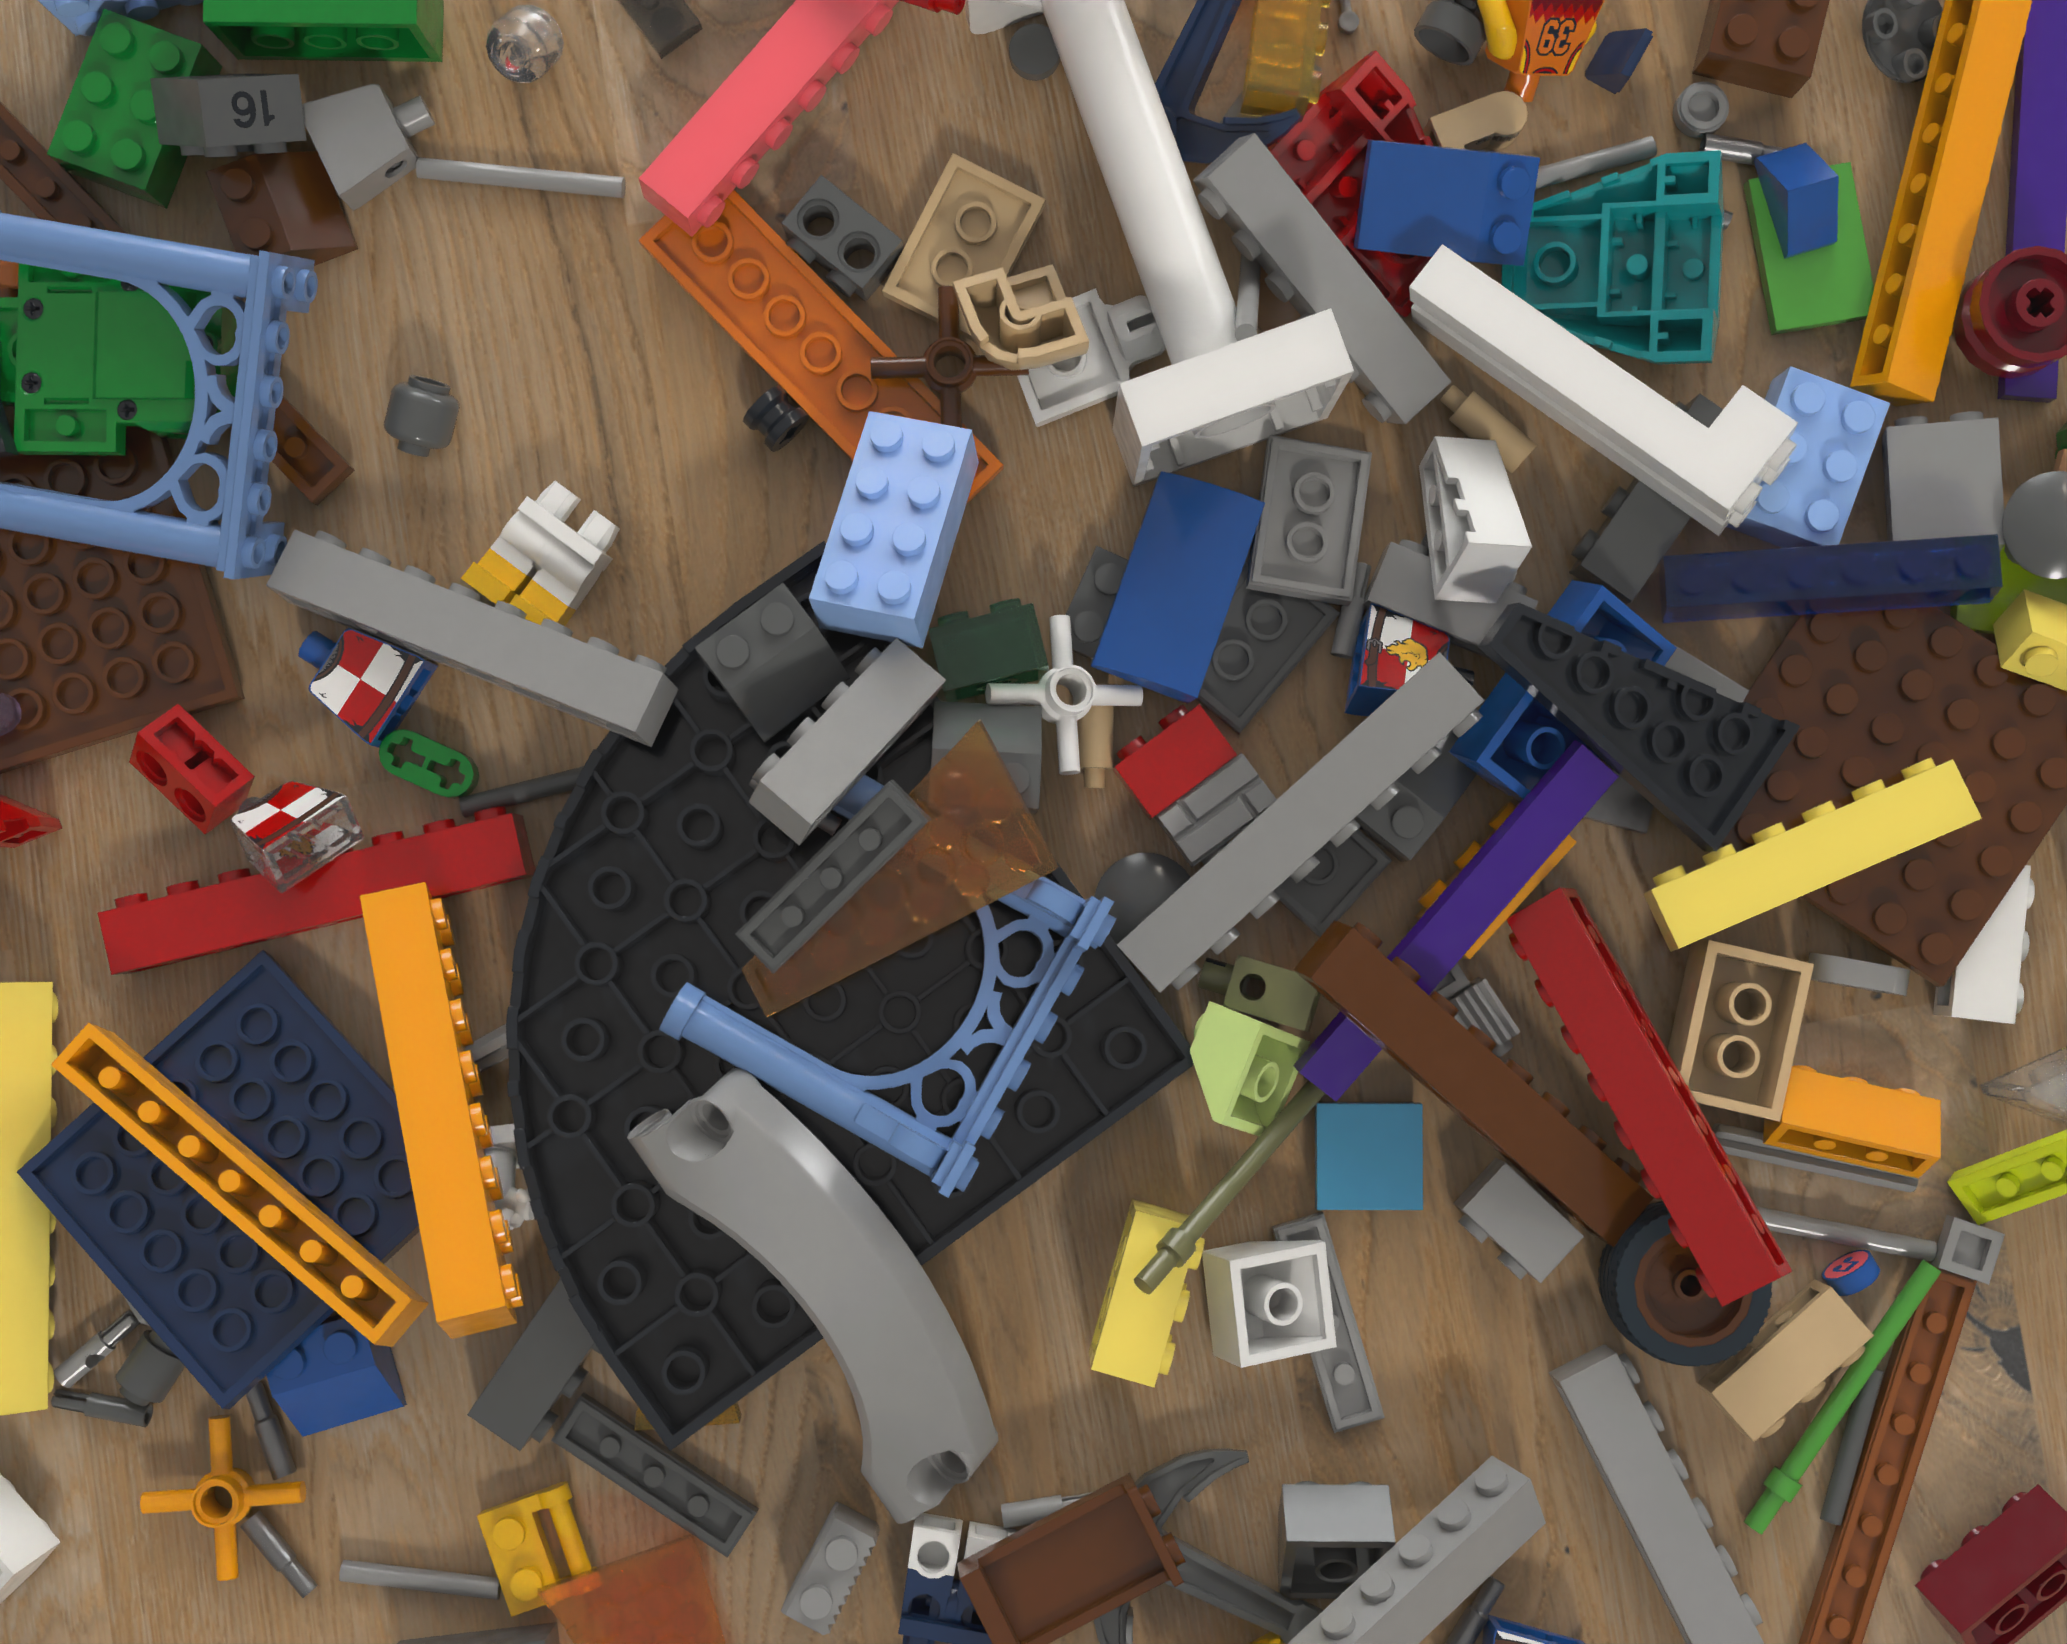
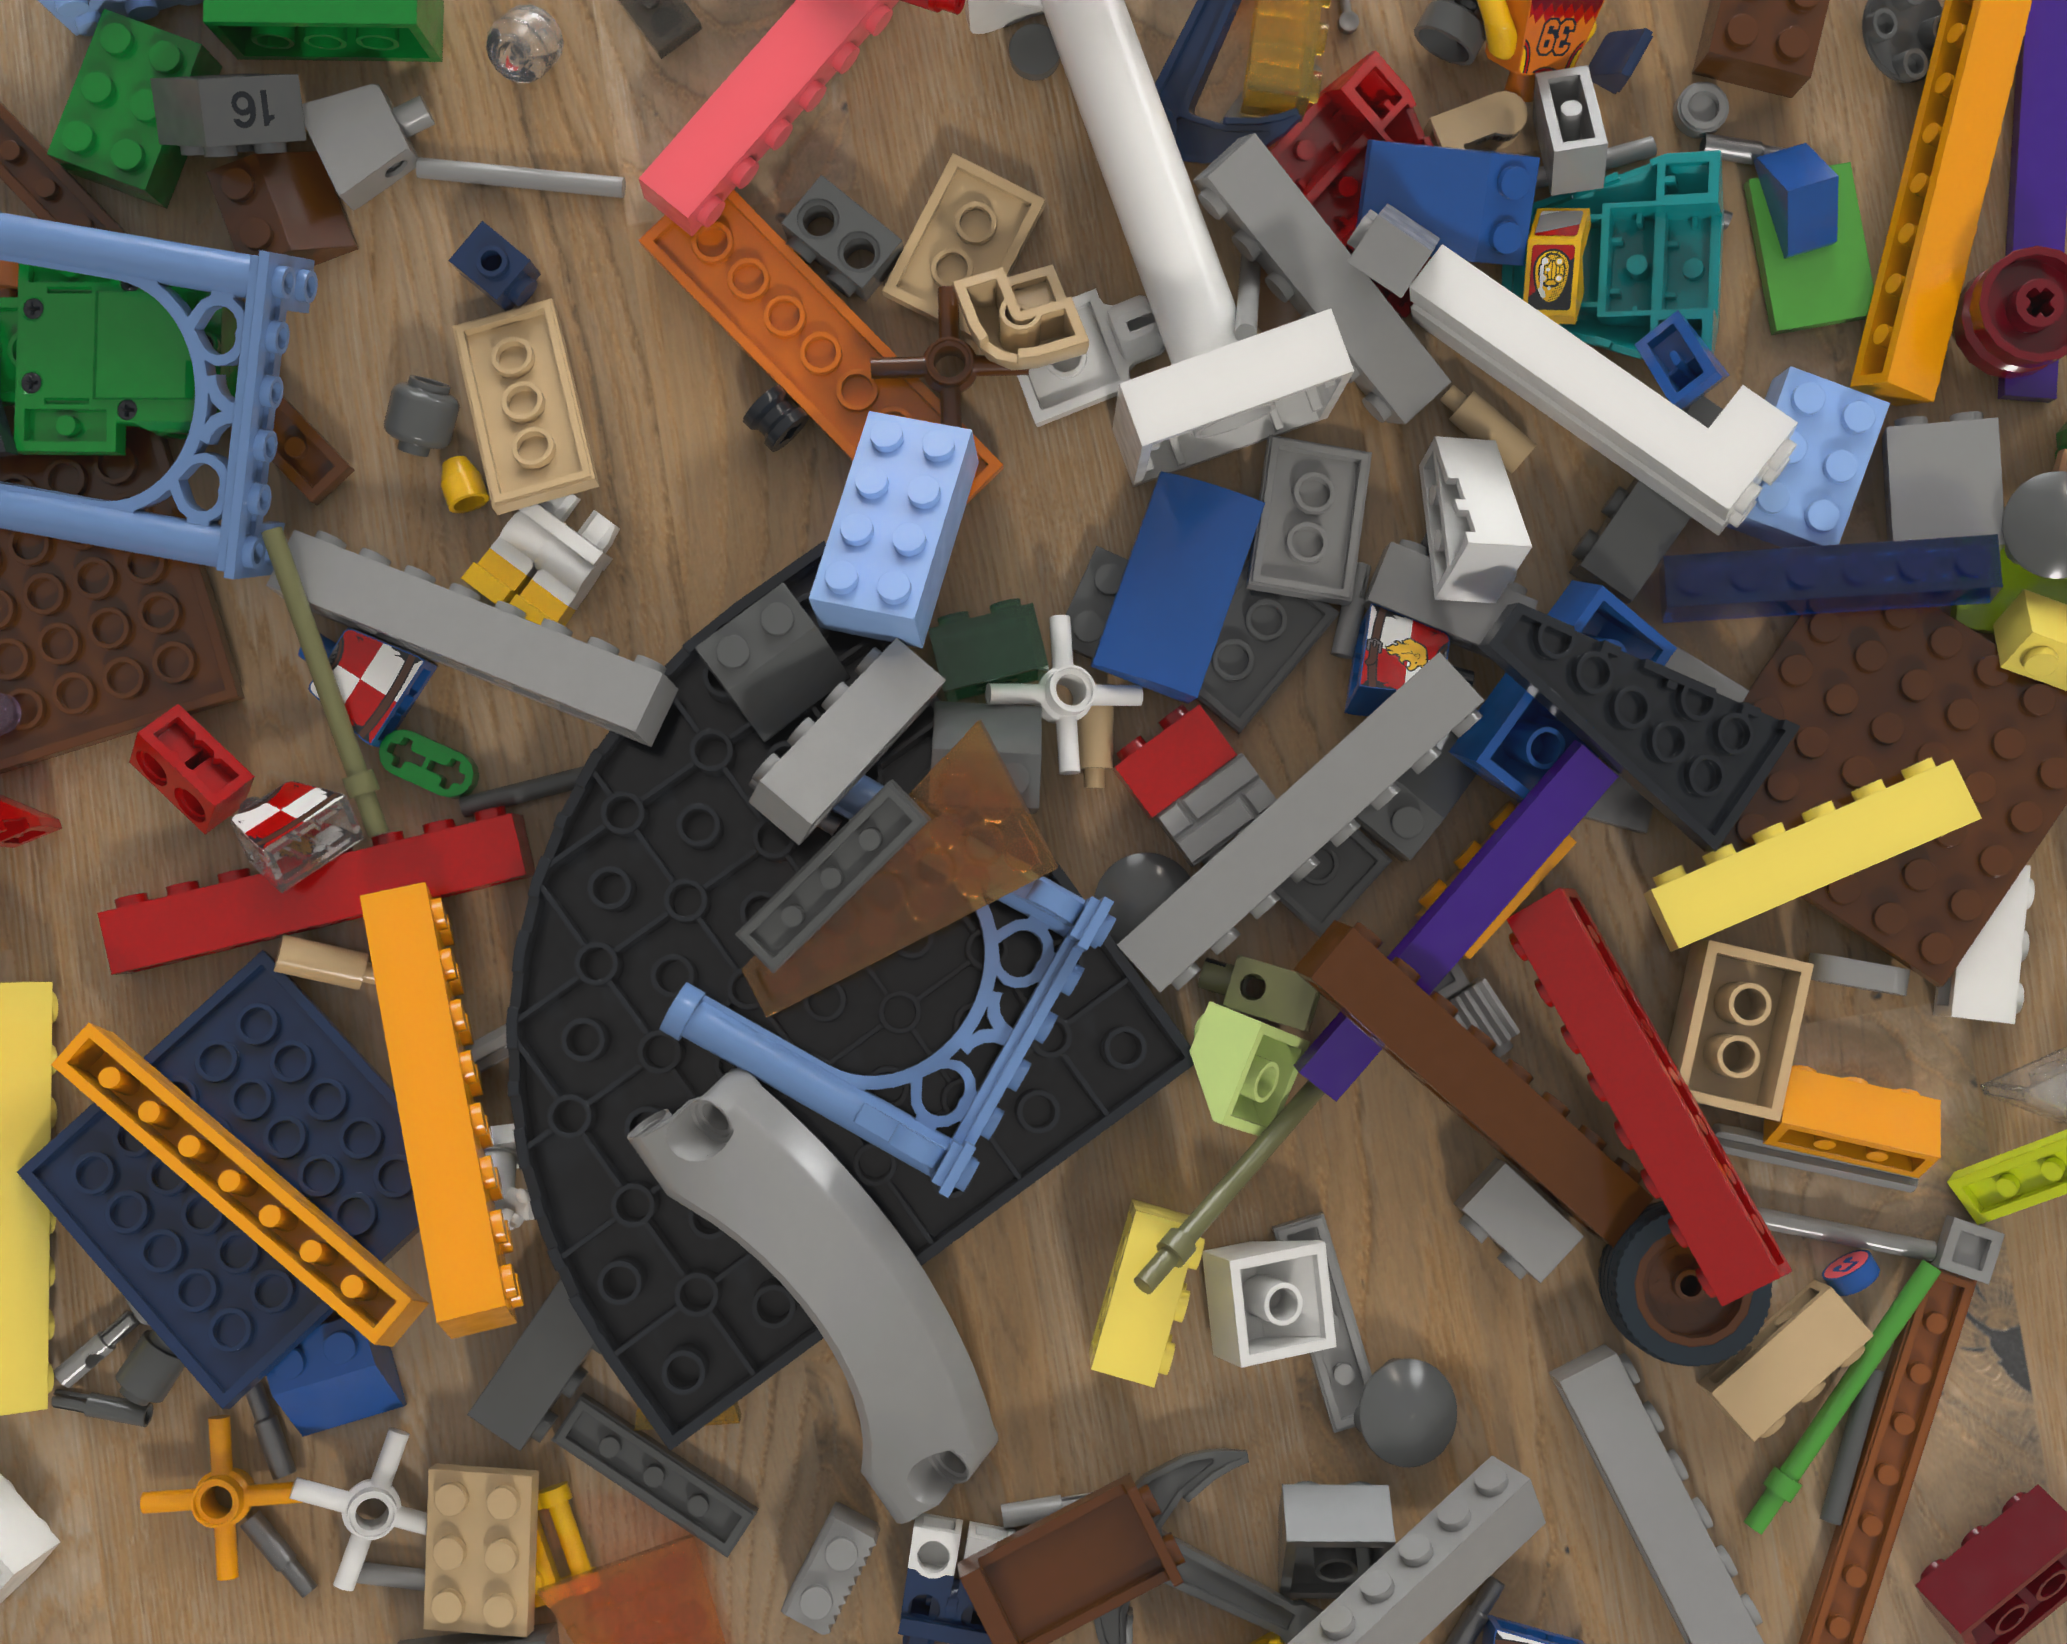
(323, 962): none -> tan cylinder
(347, 1502): none -> white bar
(359, 781): none -> olive bar
(462, 485): none -> yellow hose
(481, 1550): none -> tan plate
(496, 267): none -> dark blue brick
(525, 406): none -> tan tile
(1369, 1156): dark azure tile -> none
(1391, 248): none -> light grey brick
(1407, 1412): none -> dark grey dish
(1555, 262): none -> slope
(1569, 130): none -> light grey brick
(1680, 361): none -> blue slope

